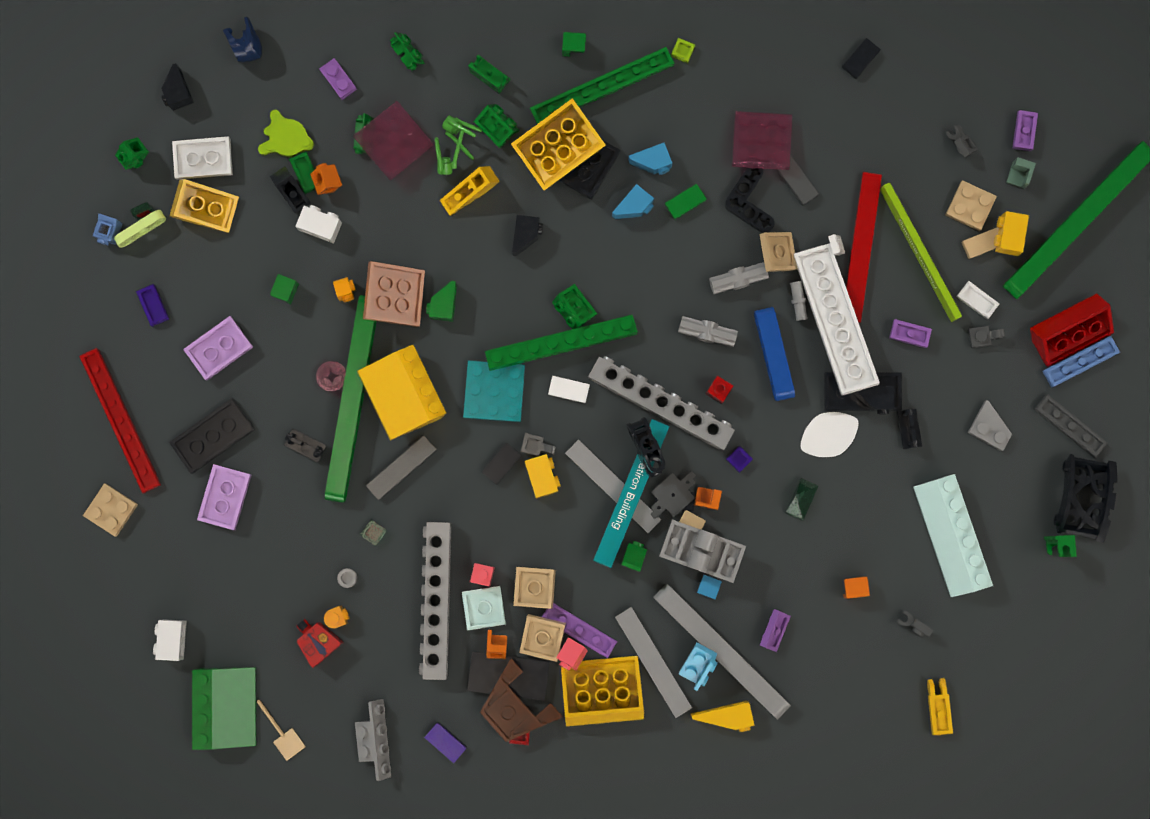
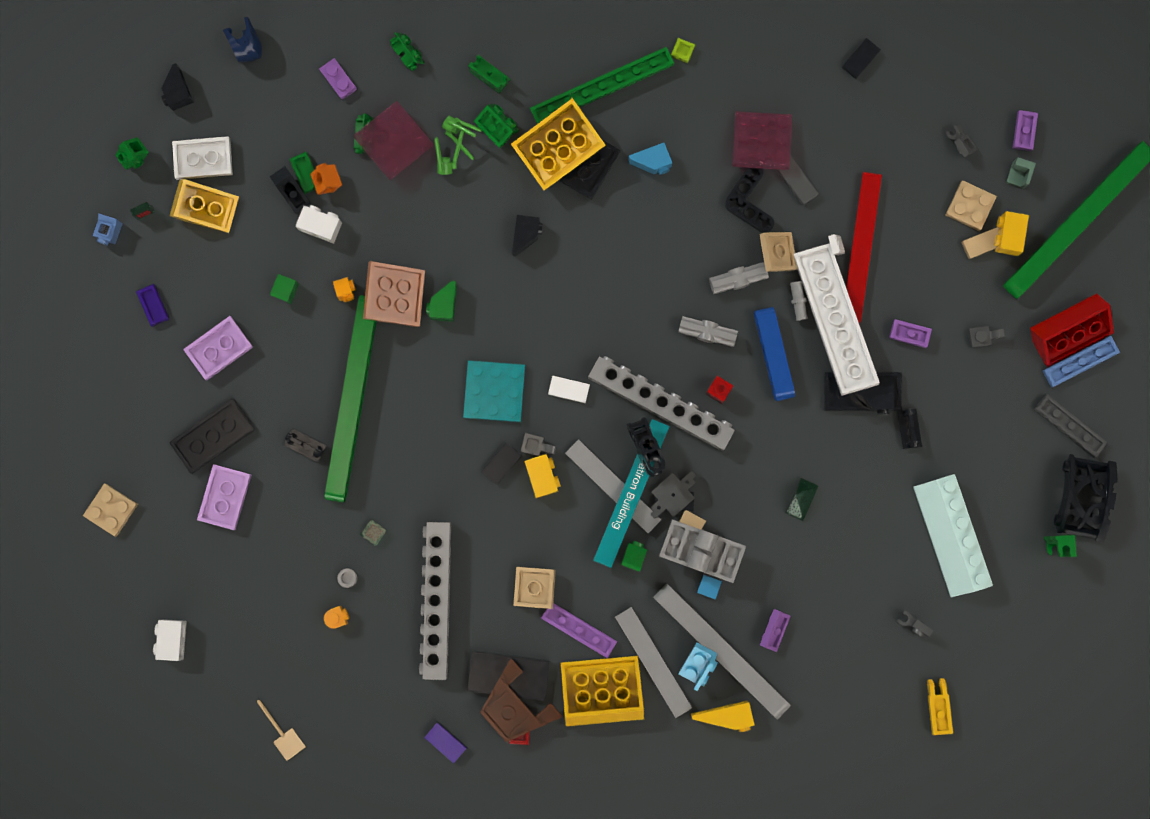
(120, 420): red tile -> none
(140, 228): yellowish green beam -> none
(223, 708): green slope -> none
(285, 137): lime tile -> none
(317, 642): red torso -> none
(324, 371): clear pink gear -> none
(373, 740): light grey bracket -> none
(401, 467): dark grey tile -> none
(402, 392): yellow slope -> none
(469, 189): yellow slope -> none
(482, 574): coral brick -> none
(483, 608): light aqua tile -> none
(496, 646): orange panel -> none
(542, 637): tan plate -> none
(561, 342): green plate -> none
(571, 654): coral brick -> none
(573, 43): green panel -> none
(574, 307): green bracket -> none
(634, 204): dark azure slope -> none
(685, 201): green tile -> none
(707, 498): orange panel -> none
(739, 459): dark purple tile -> none
(829, 434): white sticker -> none
(856, 587): orange panel -> none
(920, 252): lime tile -> none
(977, 300): white tile -> none
(990, 427): light grey wing -> none

